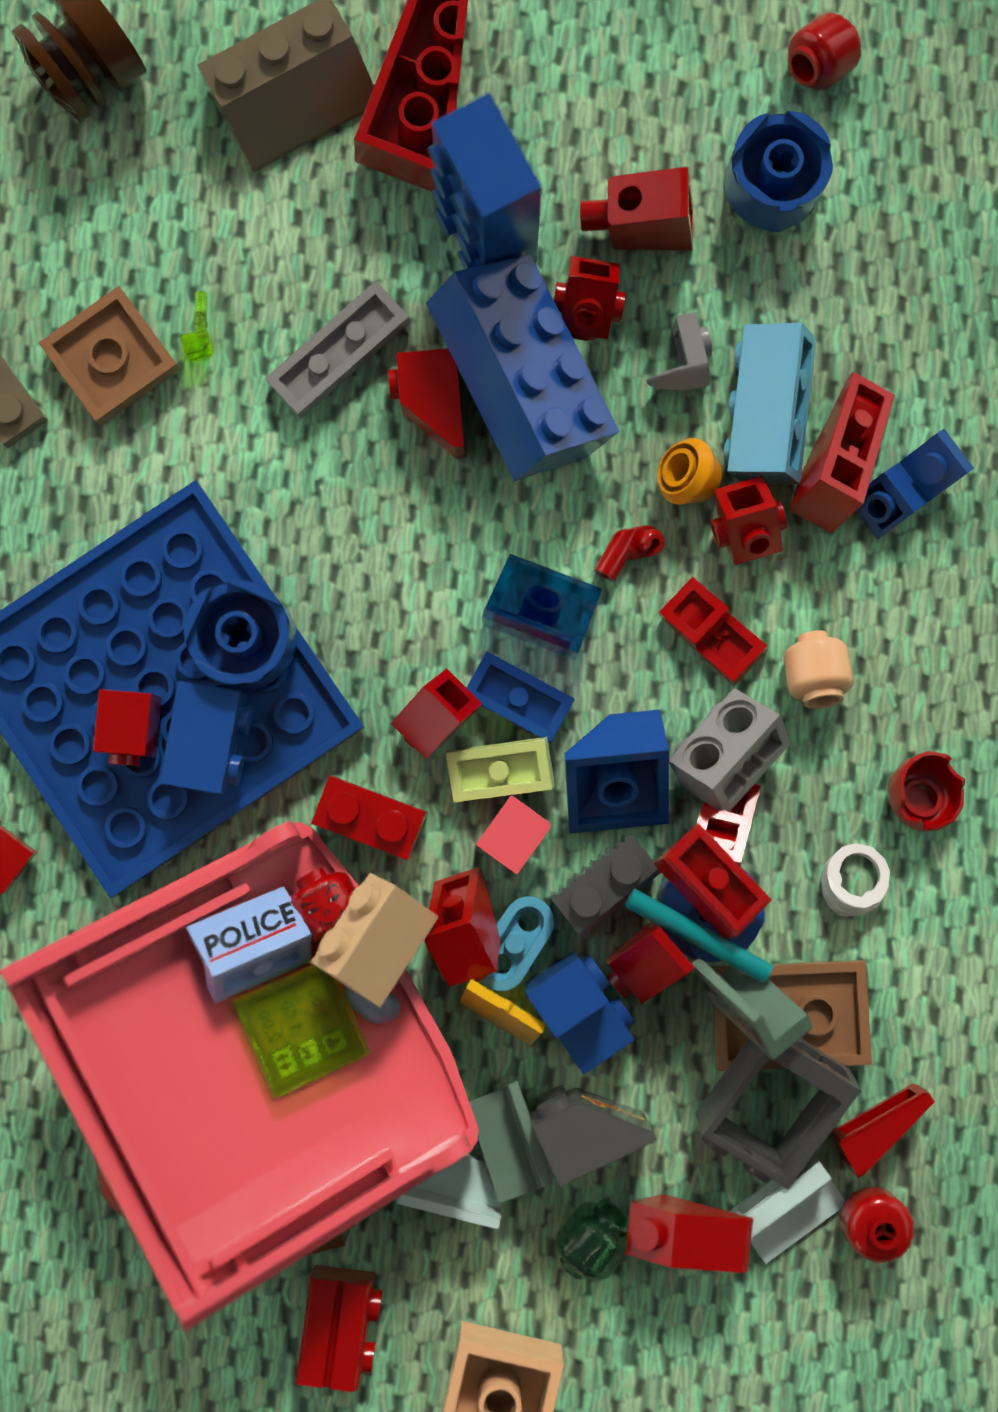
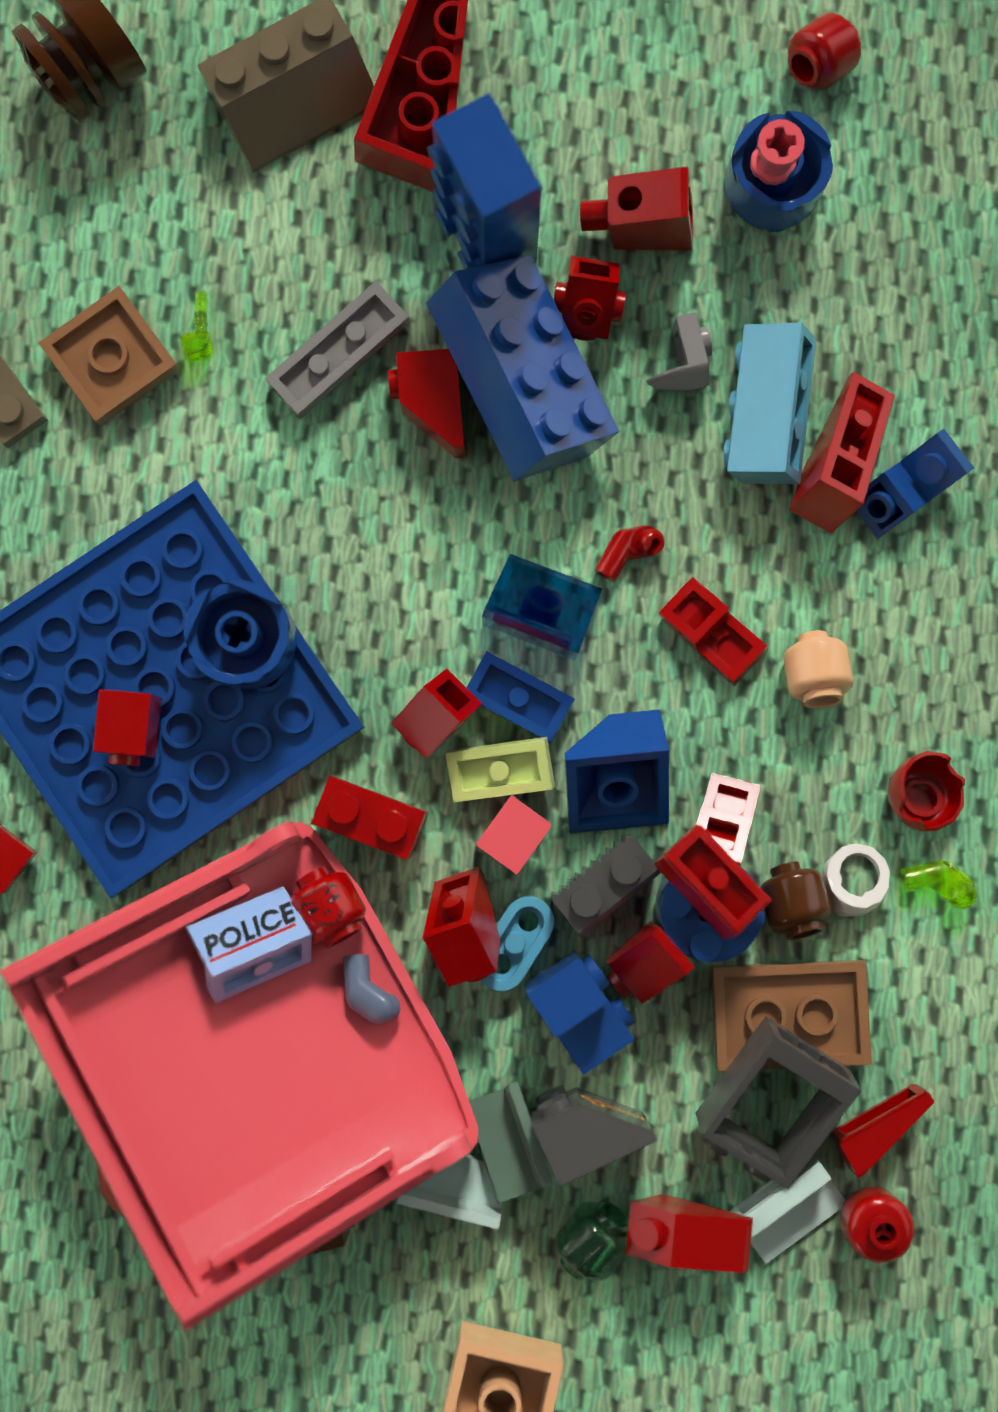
(206, 738): blue brick -> none
(300, 1029): clear neon green tile -> none
(336, 1328): red brick -> none
(374, 939): tan brick -> none
(502, 1013): yellow piece -> none
(689, 472): light orange cone -> none
(699, 936): teal bar -> none
(735, 756): light grey brick -> none
(752, 530): red brick -> none
(755, 1008): sand green panel -> none
(777, 152): none -> coral bush
(798, 901): none -> reddish brown head
(944, 879): none -> clear neon green arm

